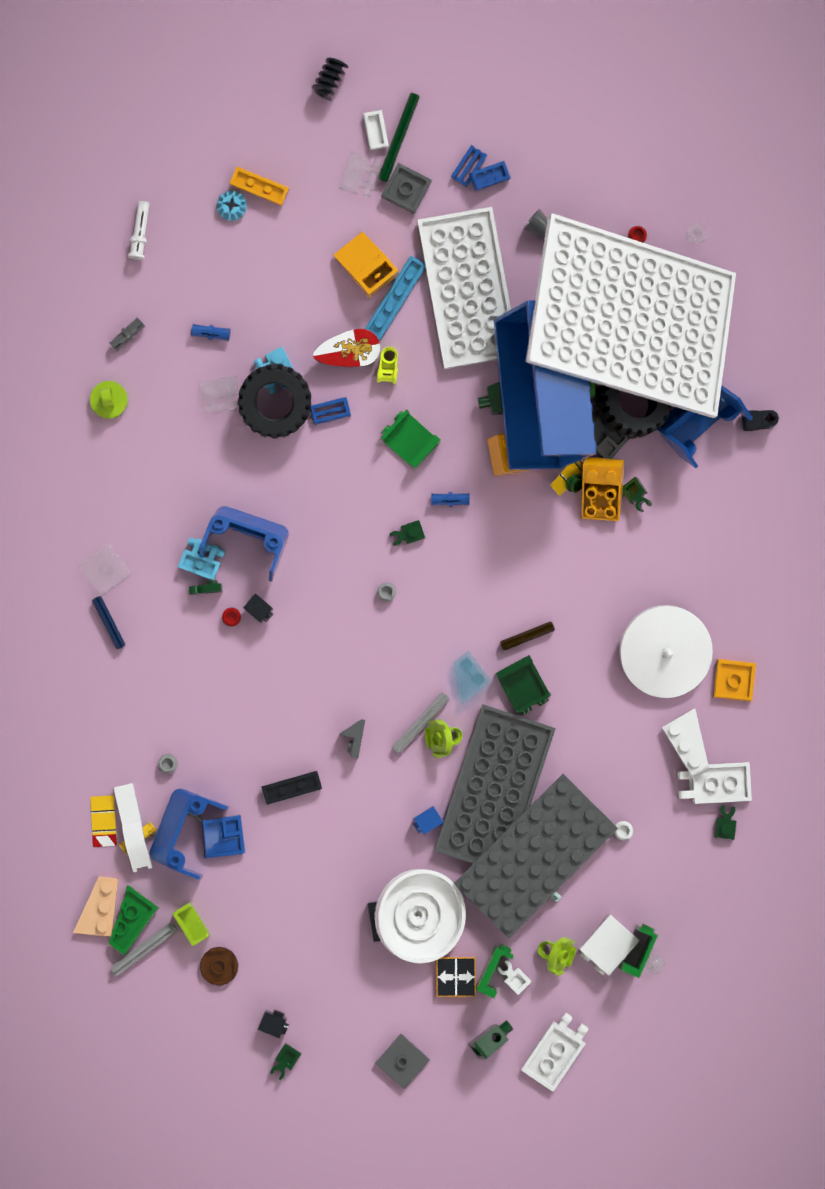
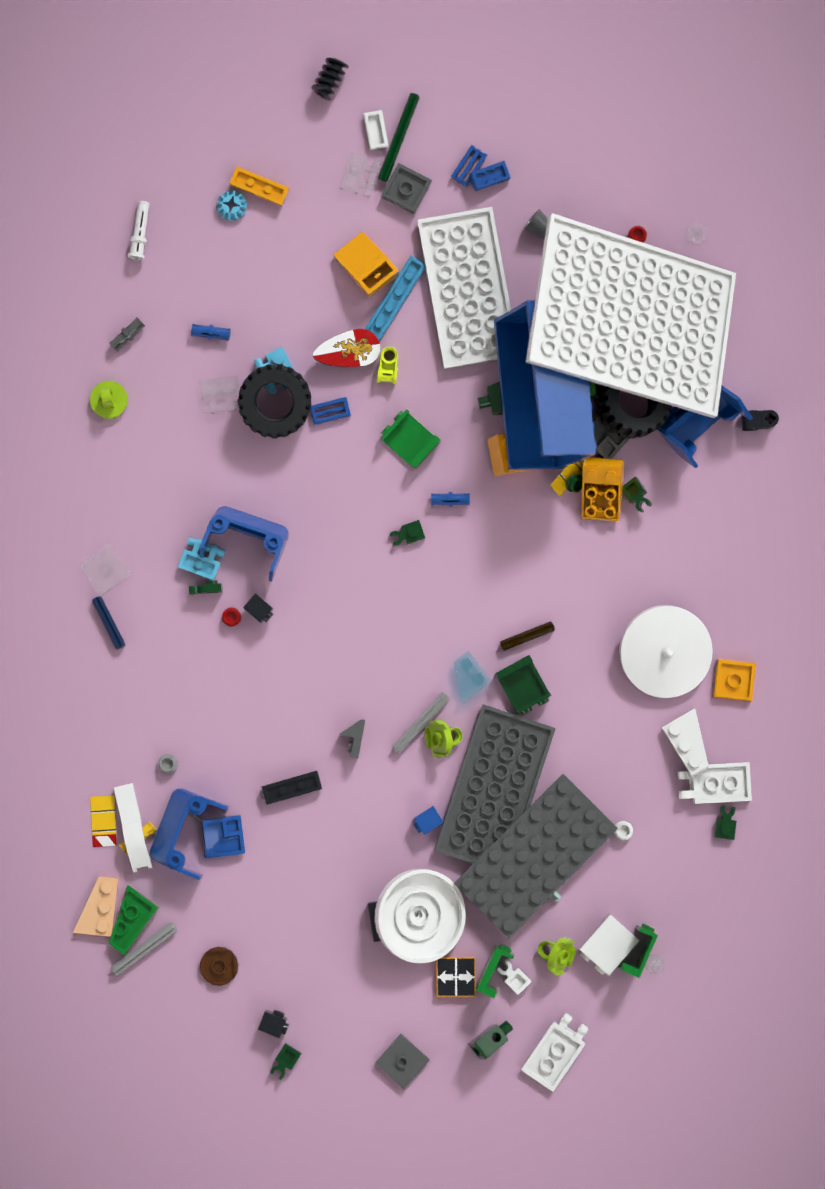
(191, 924): lime panel -> none
(386, 592): light grey plate -> none

